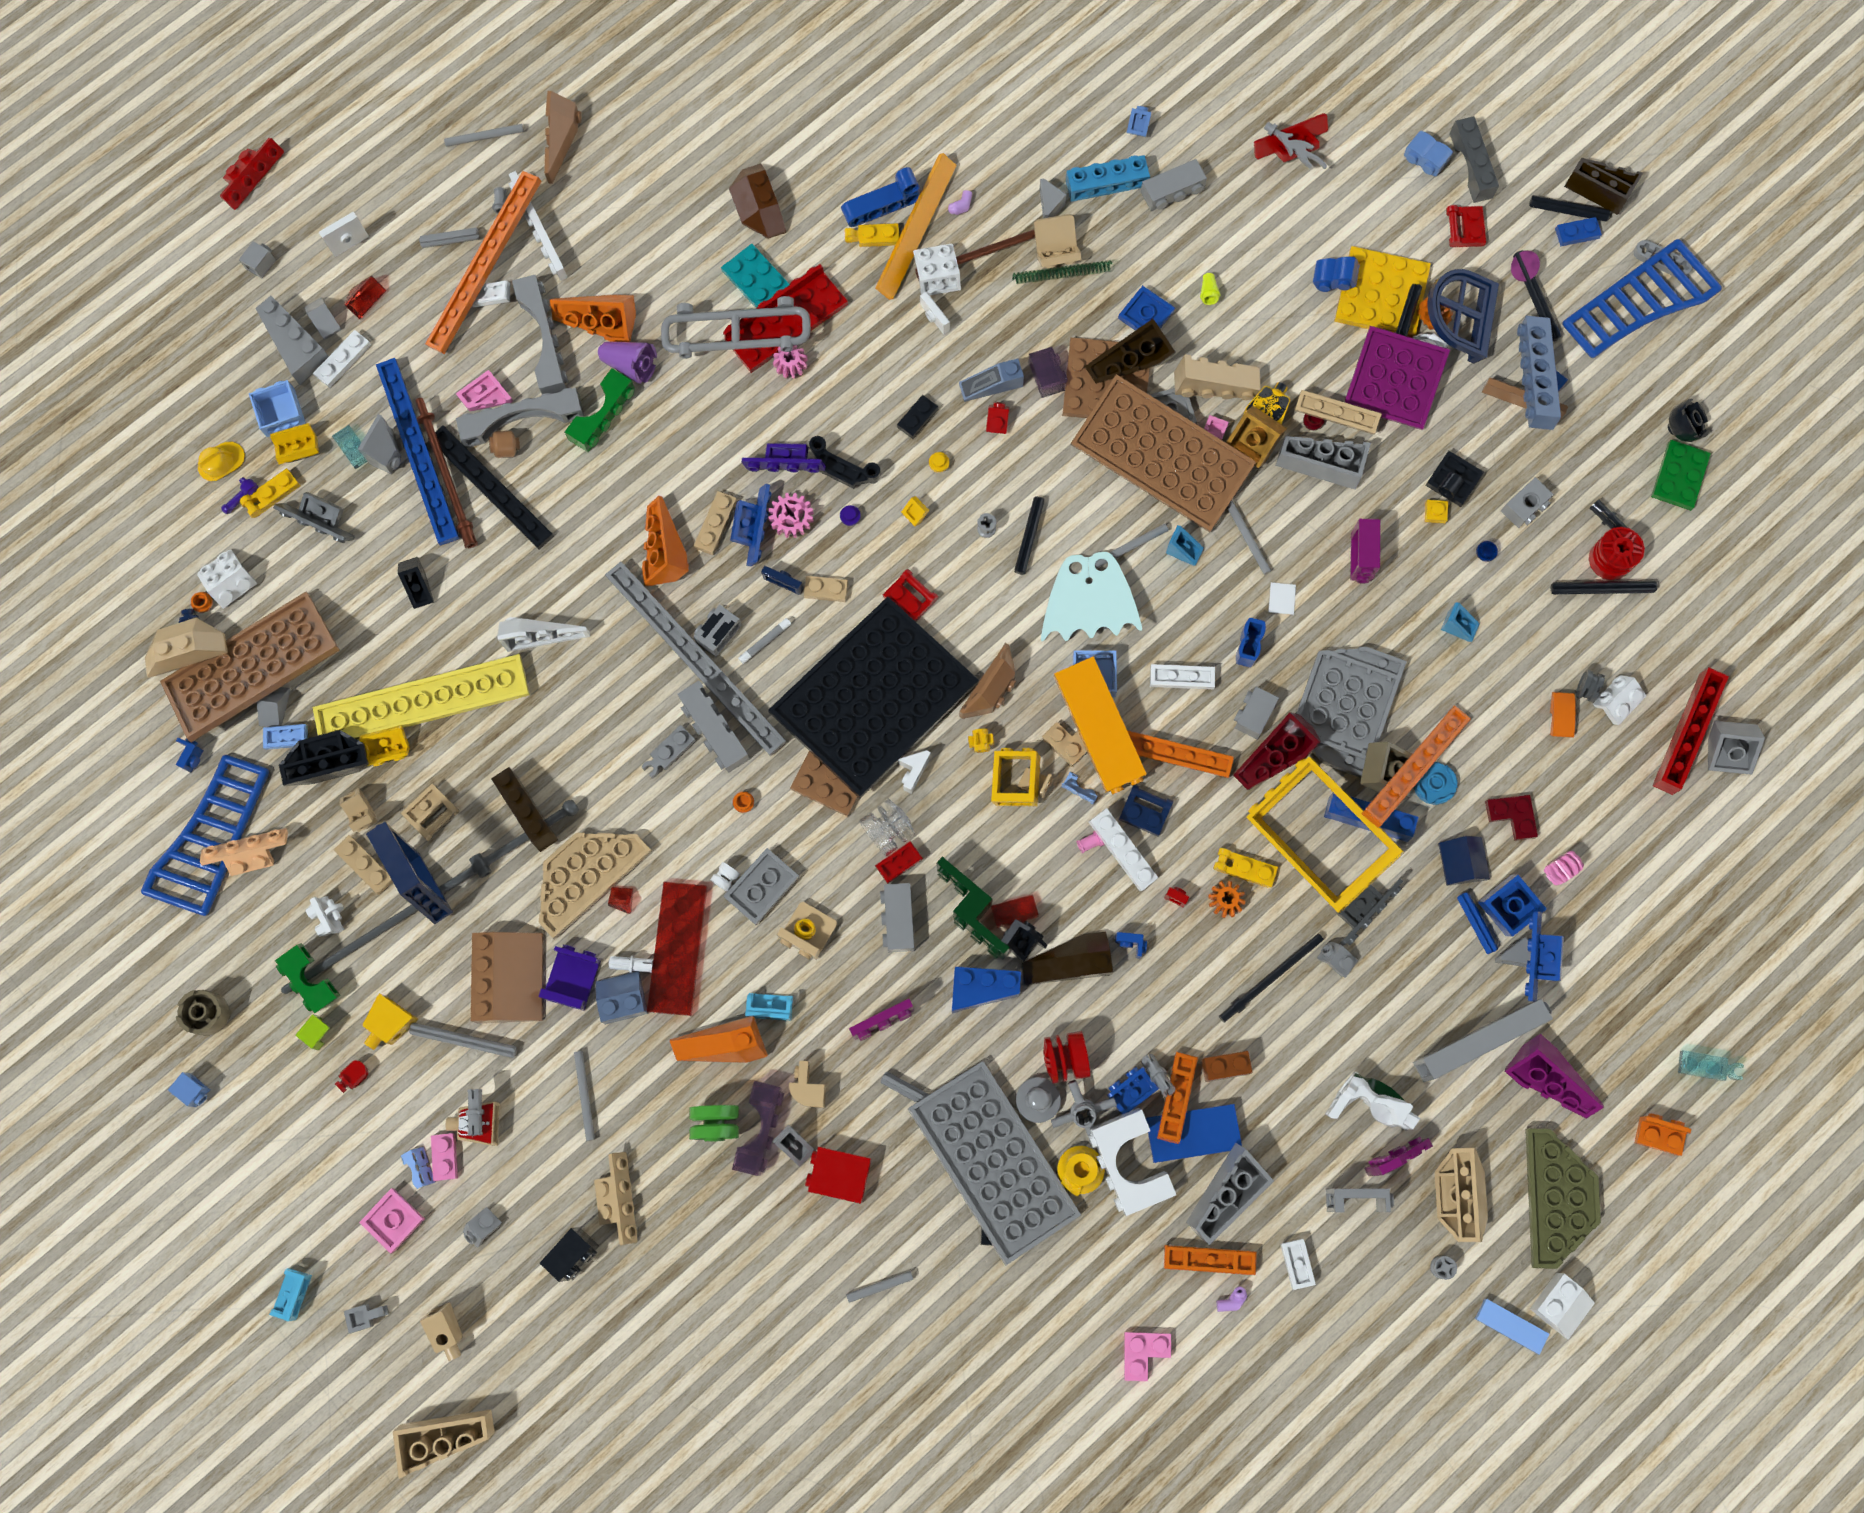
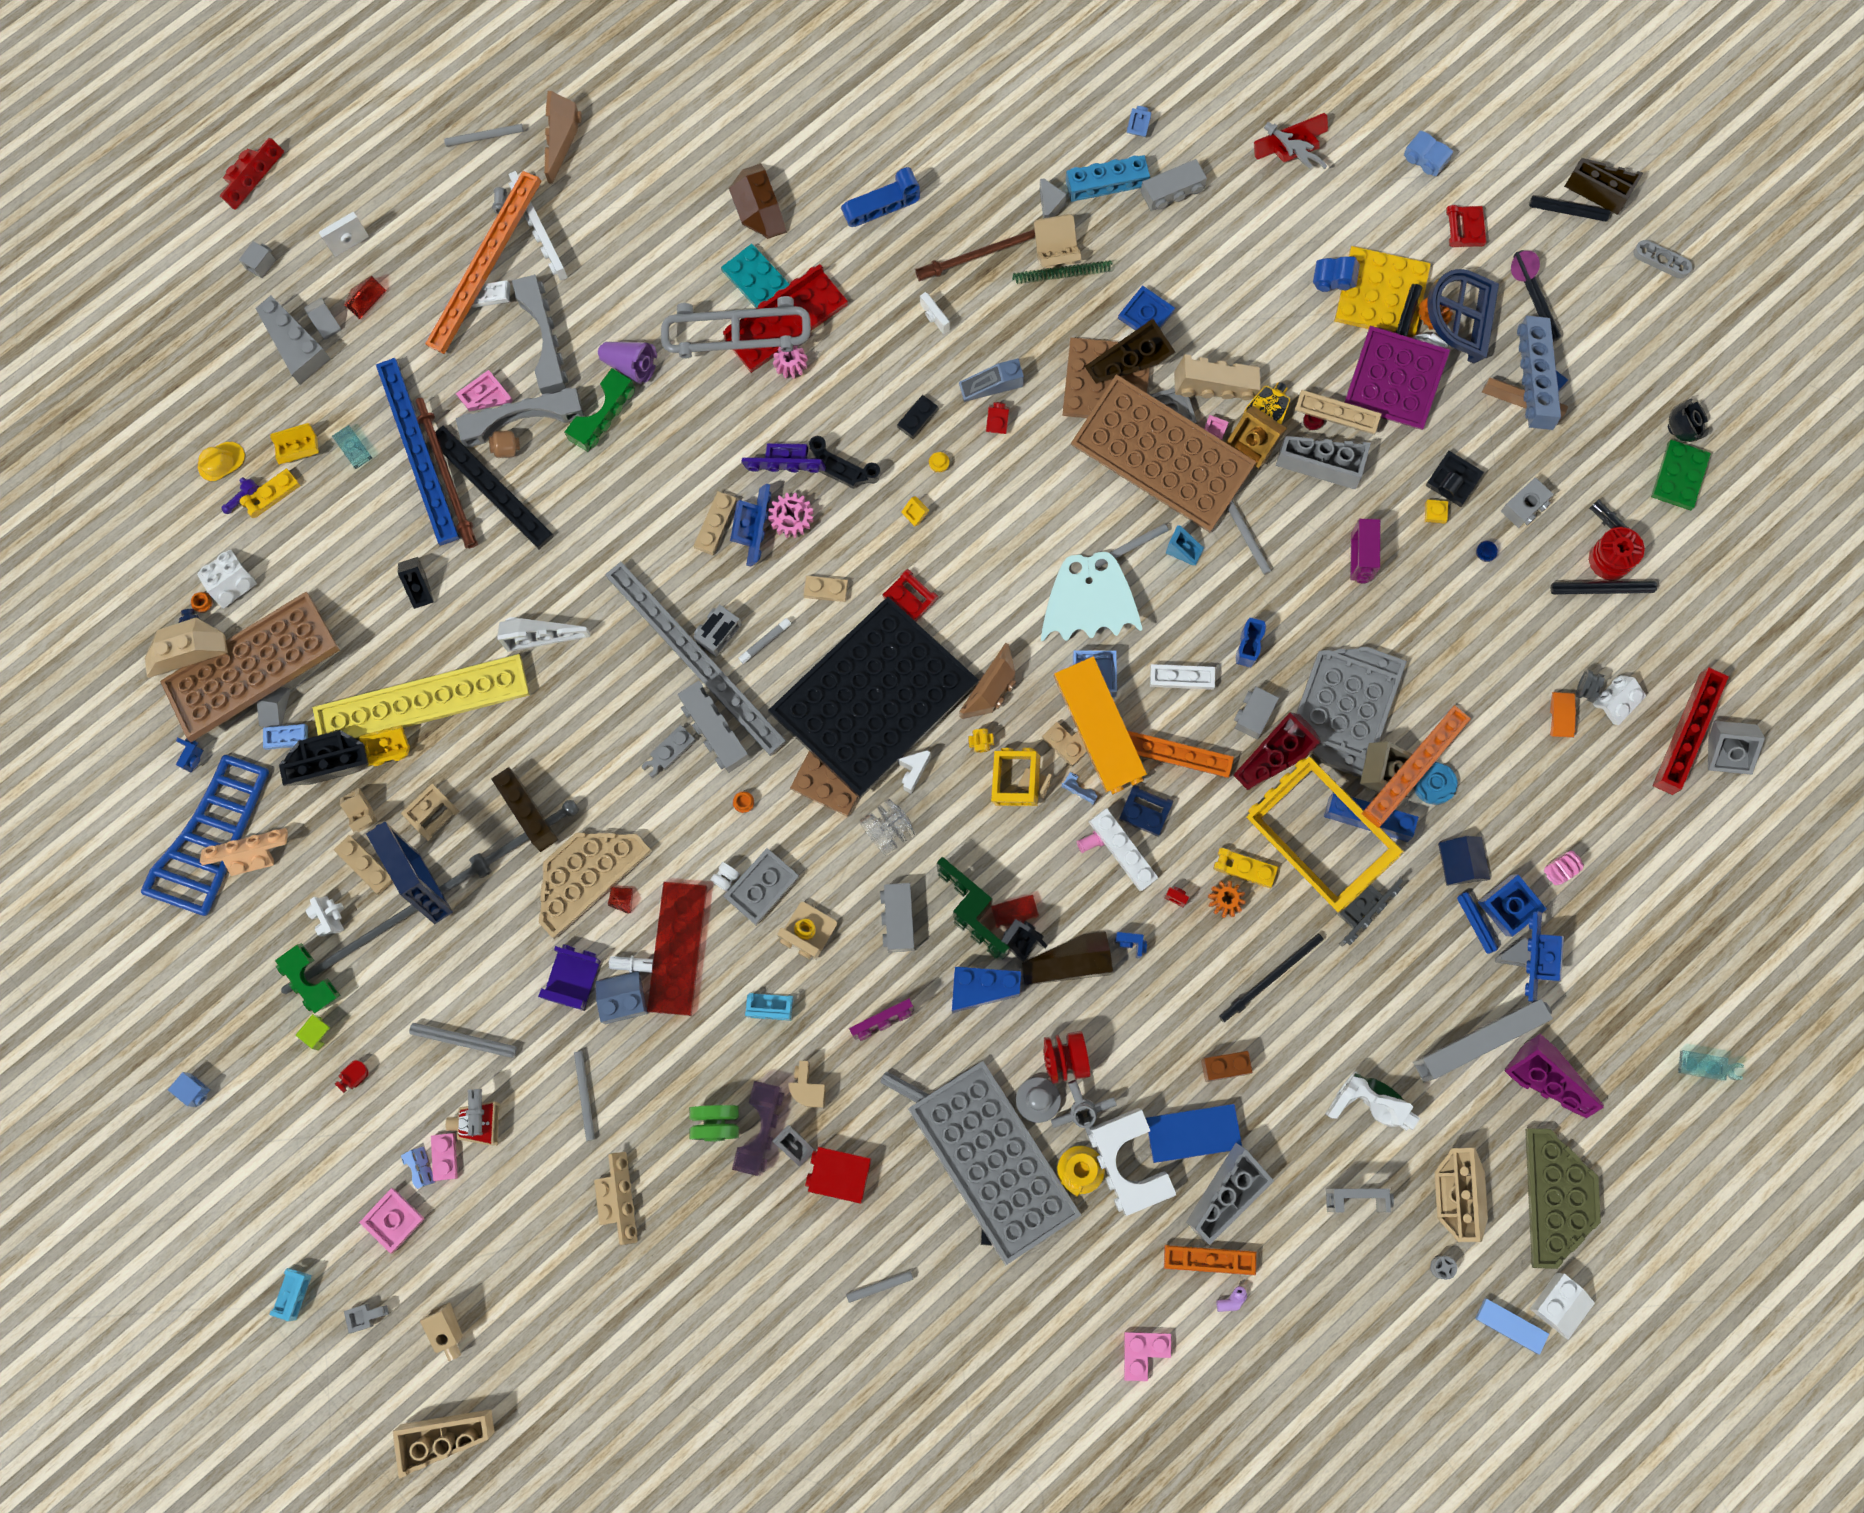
(191, 1013): dark tan brick -> none
(276, 407): light blue piece -> none
(319, 514): dark grey bracket -> none
(342, 359): white plate -> none
(380, 446): light grey slope -> none
(386, 1022): yellow torso -> none
(449, 237): light grey axle -> none
(481, 1227): light grey bracket -> none
(506, 977): medium nougat slope -> none
(569, 1255): black brick -> none
(601, 315): orange wedge -> none
(665, 556): orange wedge -> none
(728, 1042): orange wedge -> none
(782, 579): dark blue plate -> none
(850, 515): dark purple plate -> none
(873, 235): yellow plate -> none
(899, 862): red plate -> none
(915, 226): light orange tile -> none
(937, 269): white bracket -> none
(962, 205): lavender arm -> none
(981, 528): light grey bush -> none
(1029, 535): black axle -> none
(1047, 372): clear purple brick -> none
(1133, 1090): blue bracket -> none
(1158, 1075): light grey pin -> none
(1176, 1104): orange plate -> none
(1209, 291): neon yellow cone -> none
(1282, 598): white sticker -> none
(1298, 1264): white plate -> none
(1337, 958): light grey bracket -> none
(1397, 1157): magenta plate -> none
(1460, 623): dark azure slope -> none
(1481, 176): dark grey arch -> none
(1518, 811): dark red plate -> none
(1578, 231): blue plate -> none
(1641, 320): blue bar -> none
(1661, 1134): orange bracket -> none

